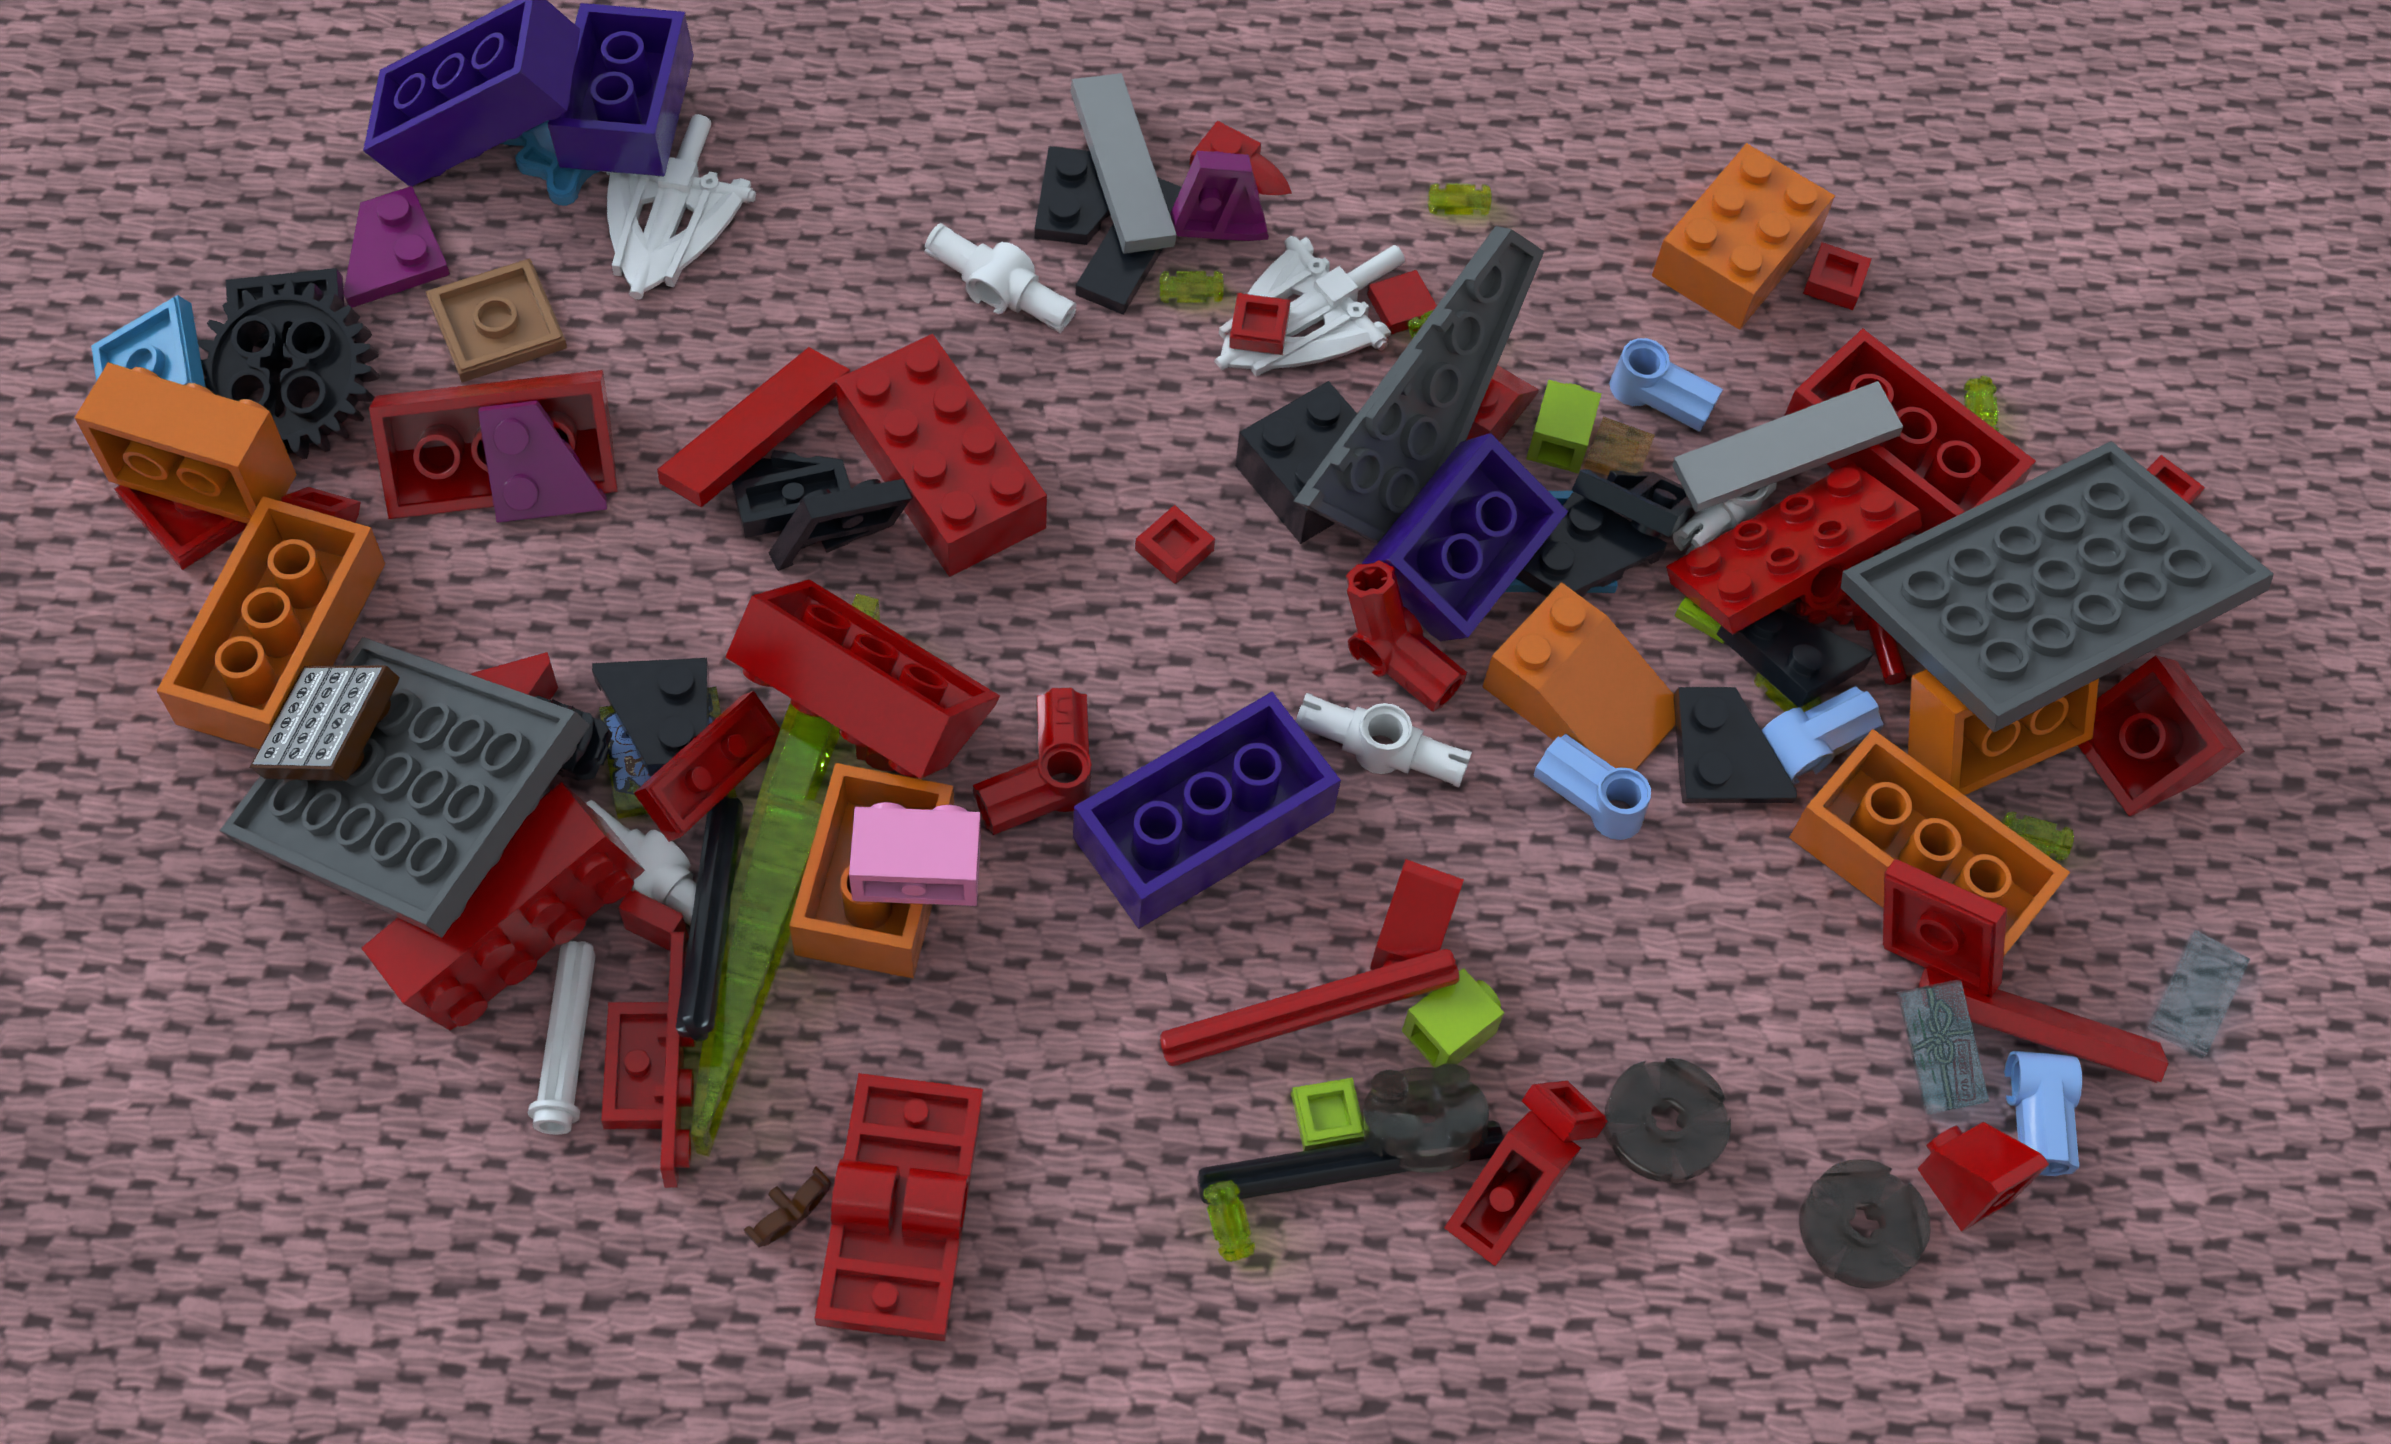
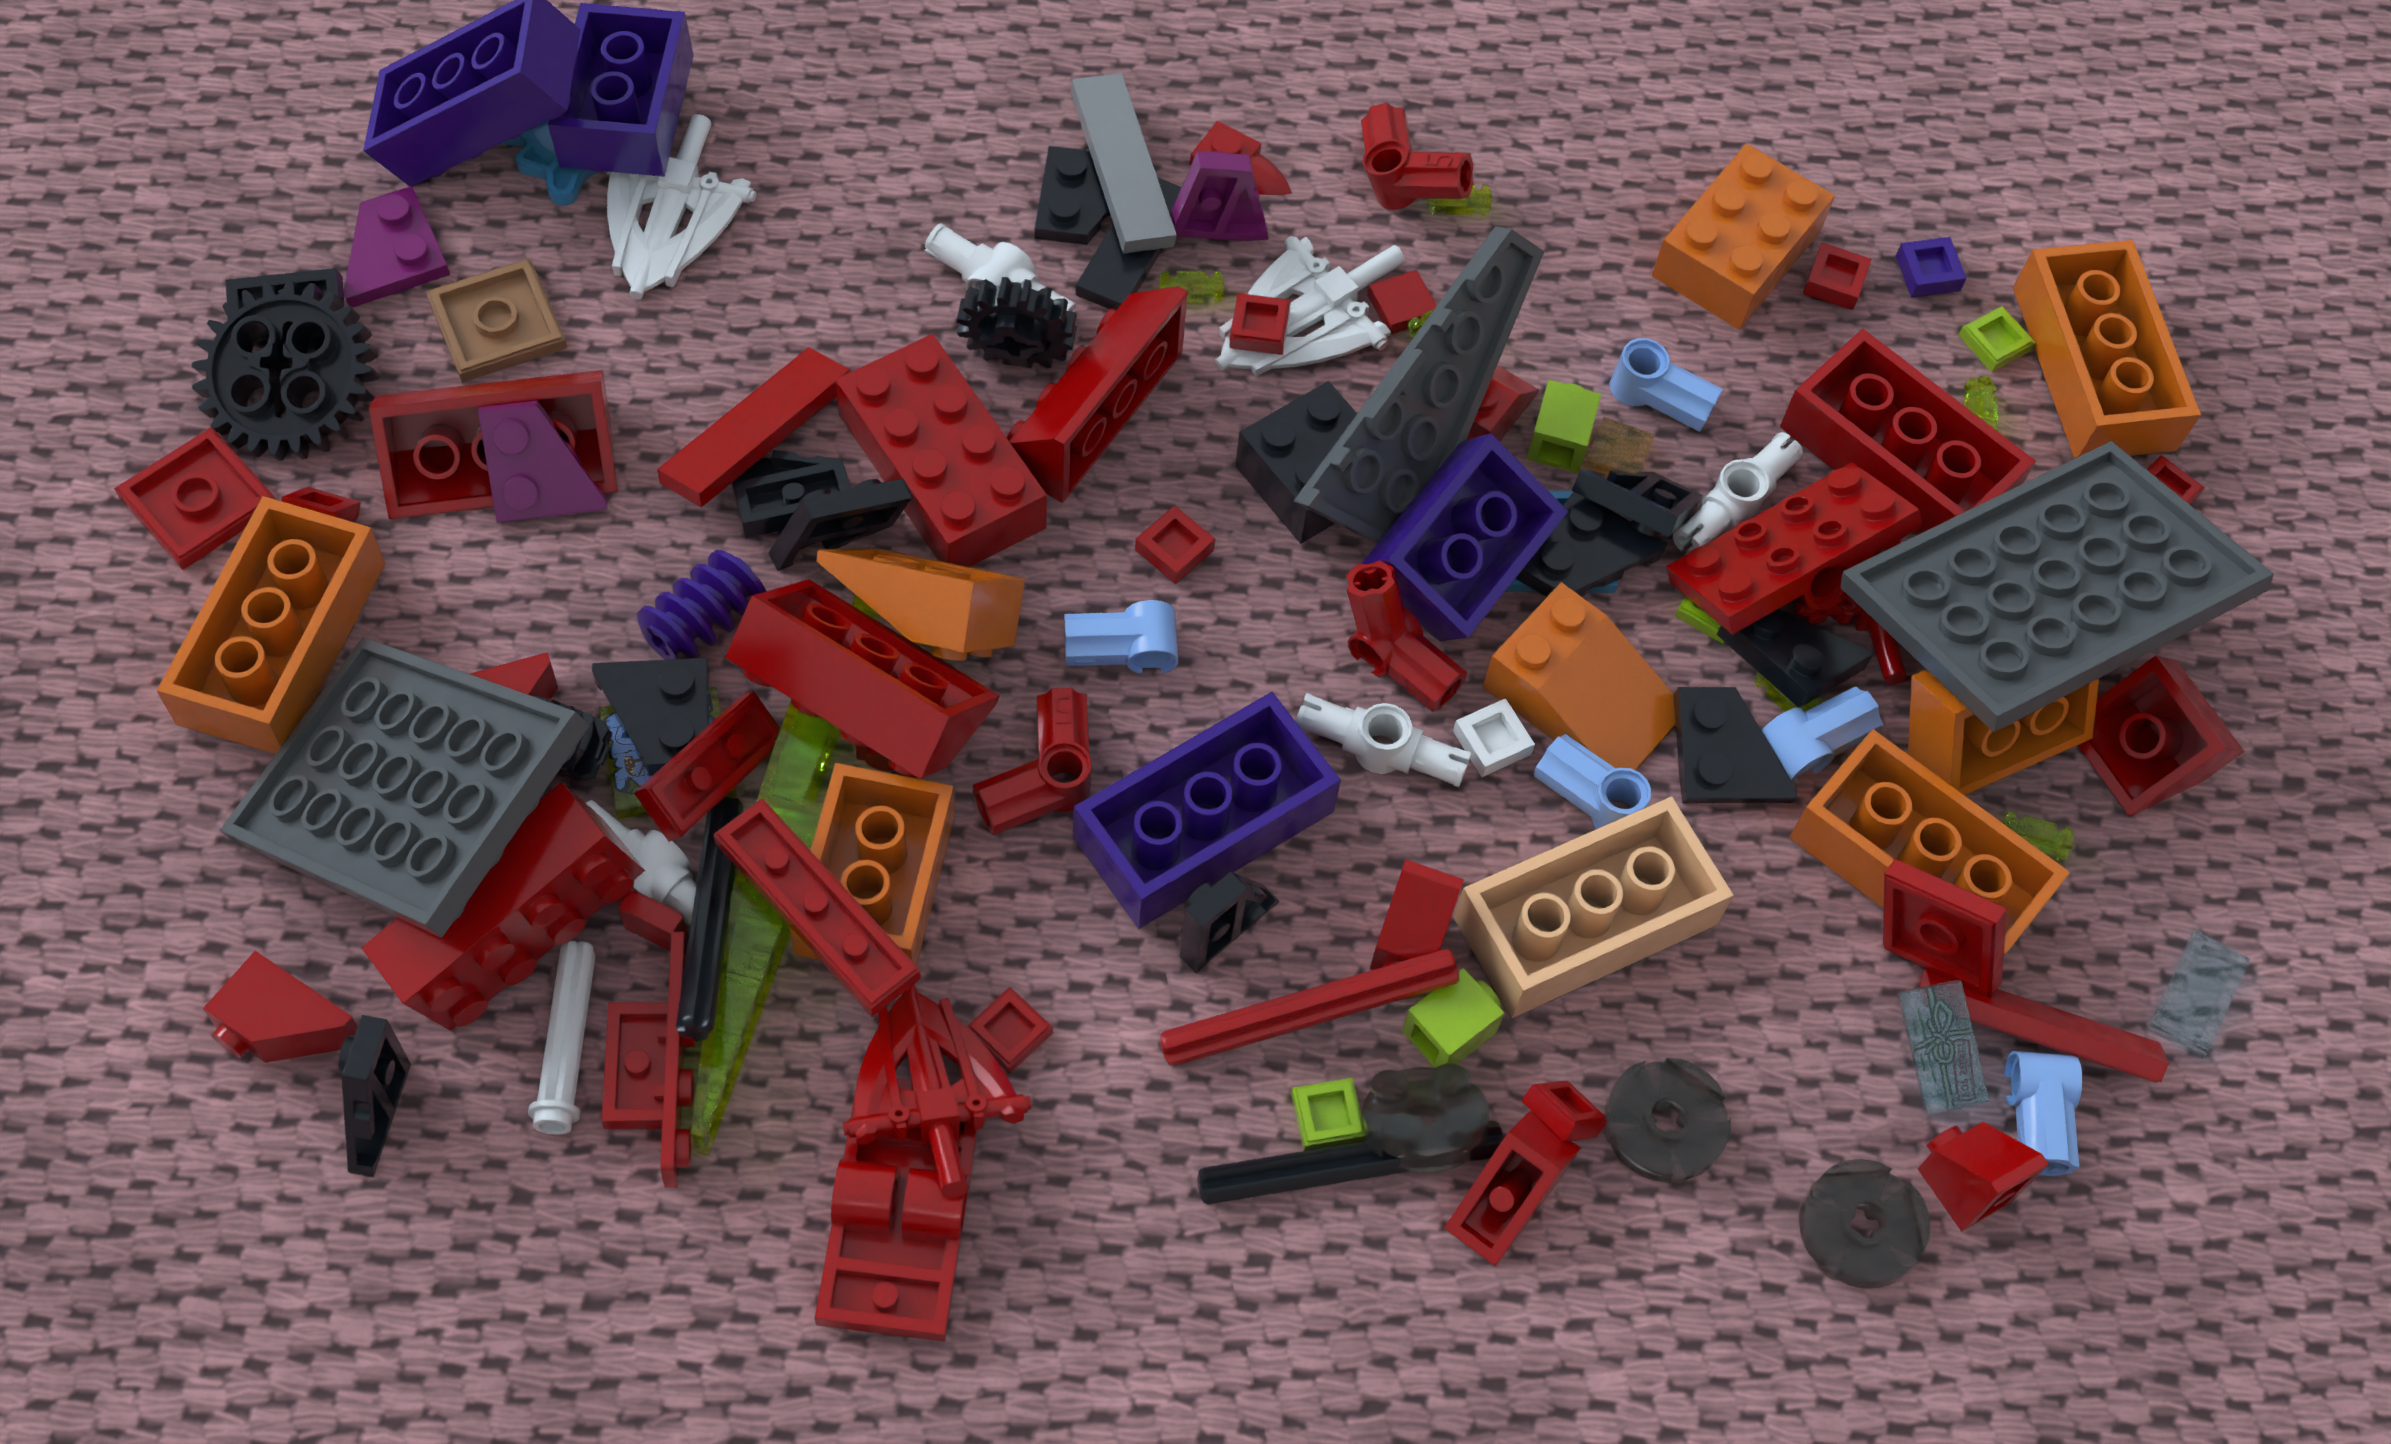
(157, 341): dark azure tile -> none
(184, 442): orange brick -> none
(275, 1015): none -> red slope
(326, 723): tile -> none
(372, 1084): none -> black wing
(698, 605): none -> dark purple piece
(790, 1212): reddish brown piece -> none
(817, 907): none -> red tile
(915, 855): bright pink brick -> none
(922, 1032): none -> red bar
(932, 600): none -> orange slope
(1010, 1029): none -> red tile
(1016, 323): none -> black gear
(1101, 389): none -> red slope
(1136, 638): none -> light blue piece
(1220, 915): none -> black wing
(1229, 1220): clear neon green piece -> none
(1404, 175): none -> red piece
(1493, 737): none -> white plate
(1591, 906): none -> light nougat brick
(1787, 446): light grey tile -> none
(1930, 267): none -> dark purple plate
(1996, 339): none -> lime tile
(2105, 349): none -> orange brick

